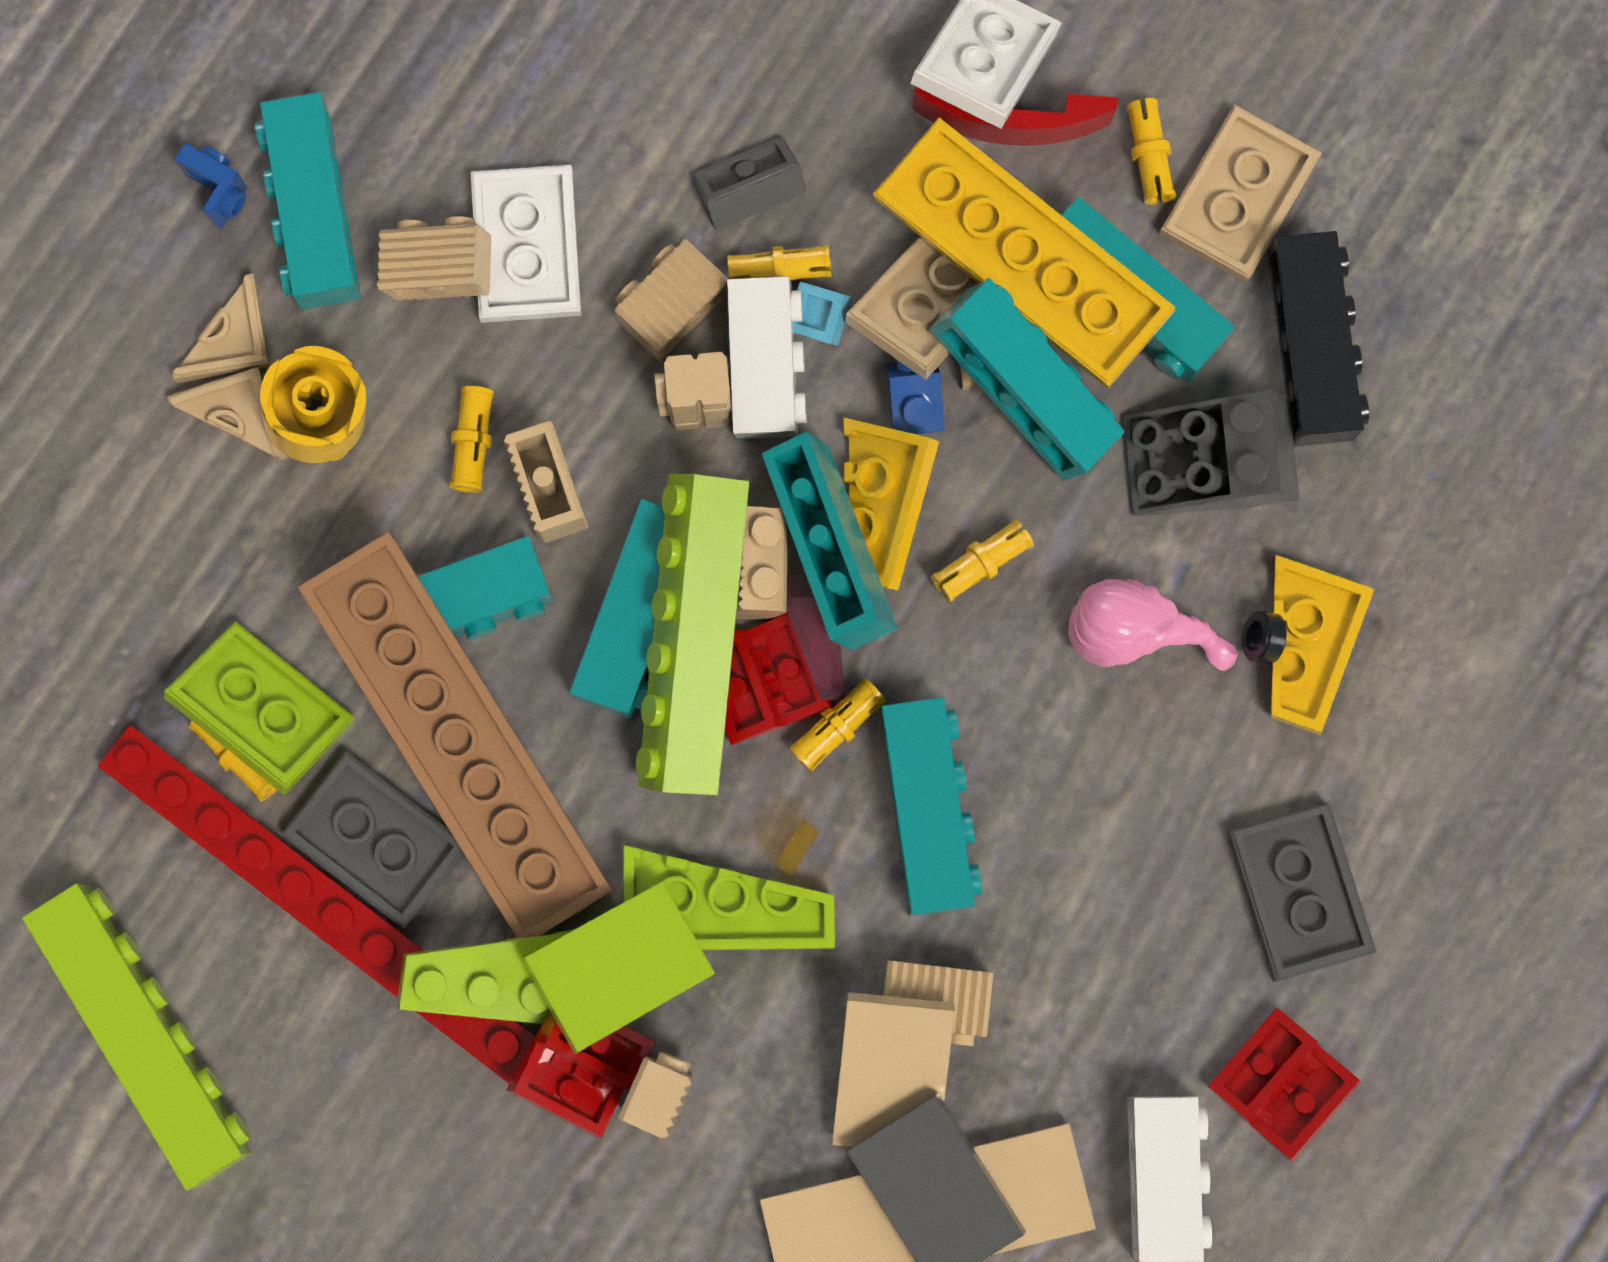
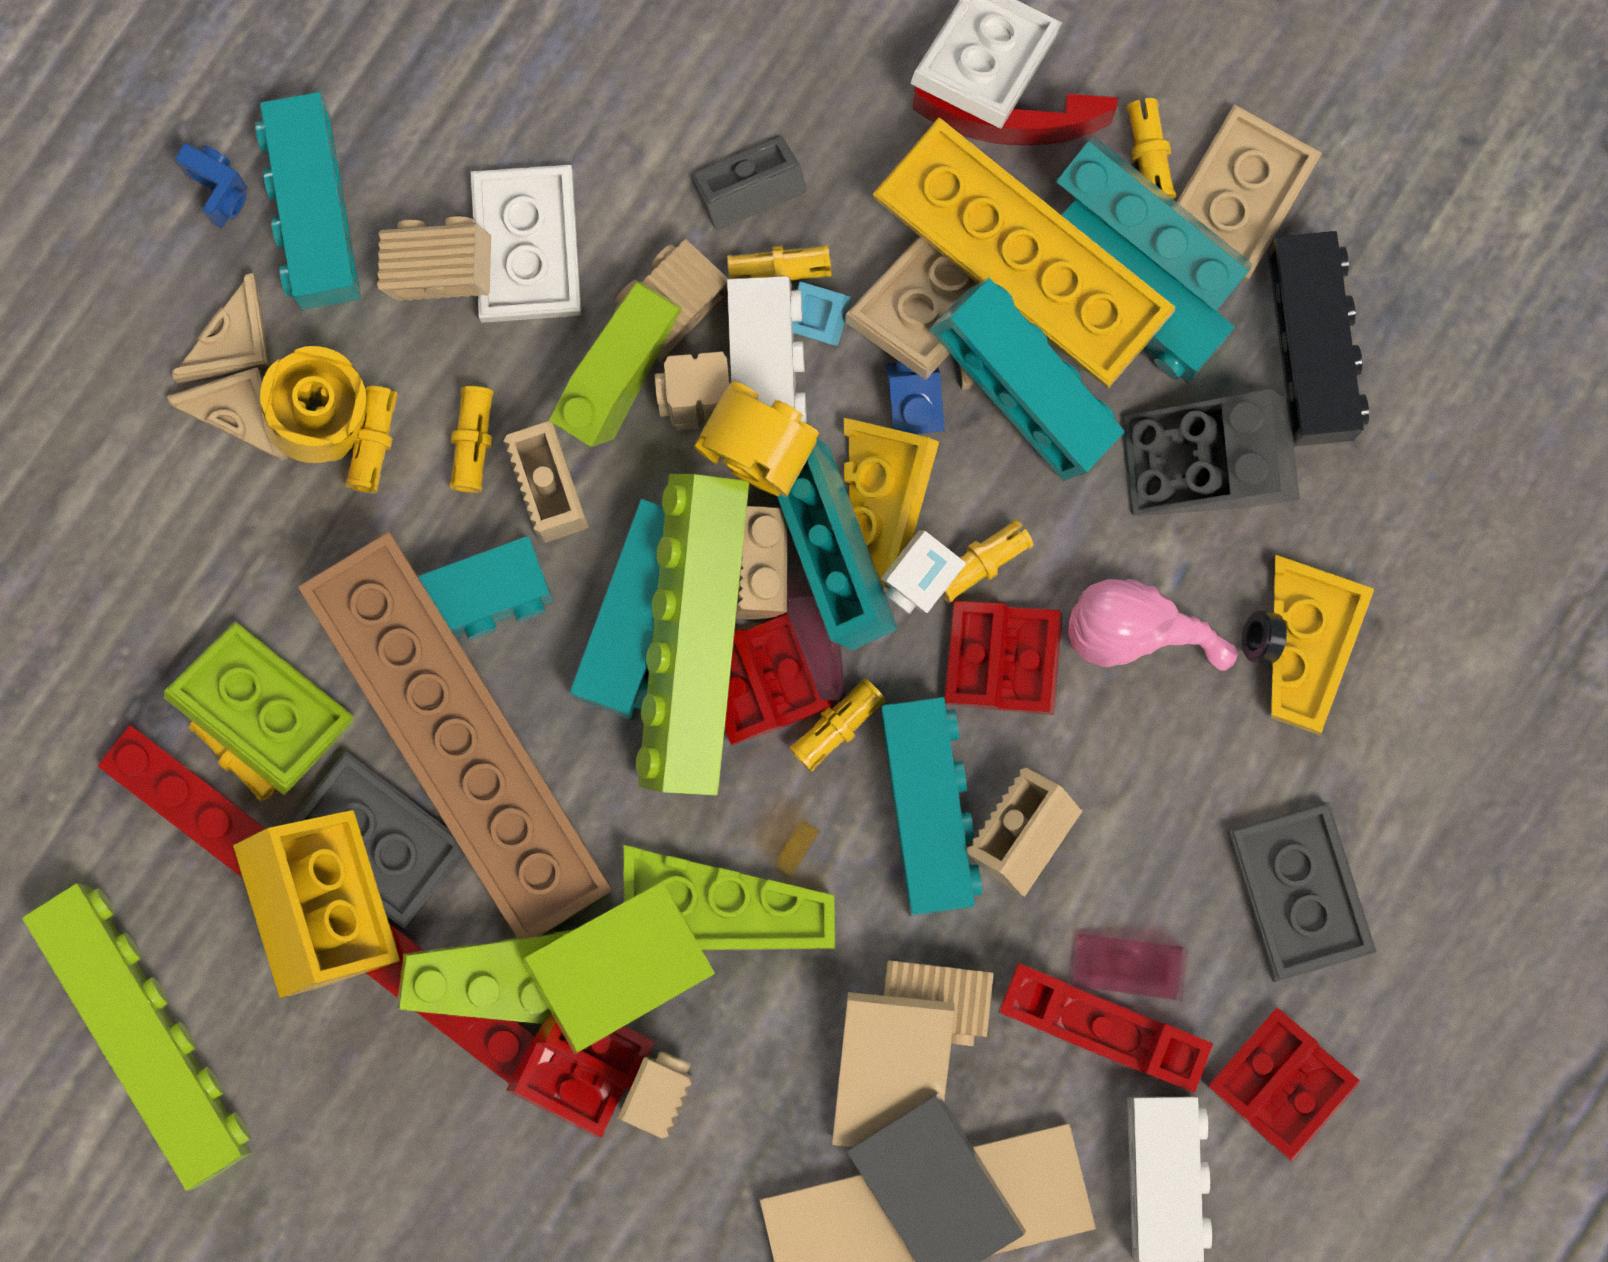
(315, 902): none -> yellow slope
(372, 440): none -> yellow pin
(616, 367): none -> lime slope
(757, 440): none -> yellow brick
(921, 573): none -> white brick
(1003, 657): none -> red slope
(1024, 831): none -> tan brick
(1105, 1028): none -> red slope
(1130, 967): none -> clear pink slope
(1154, 223): none -> teal brick

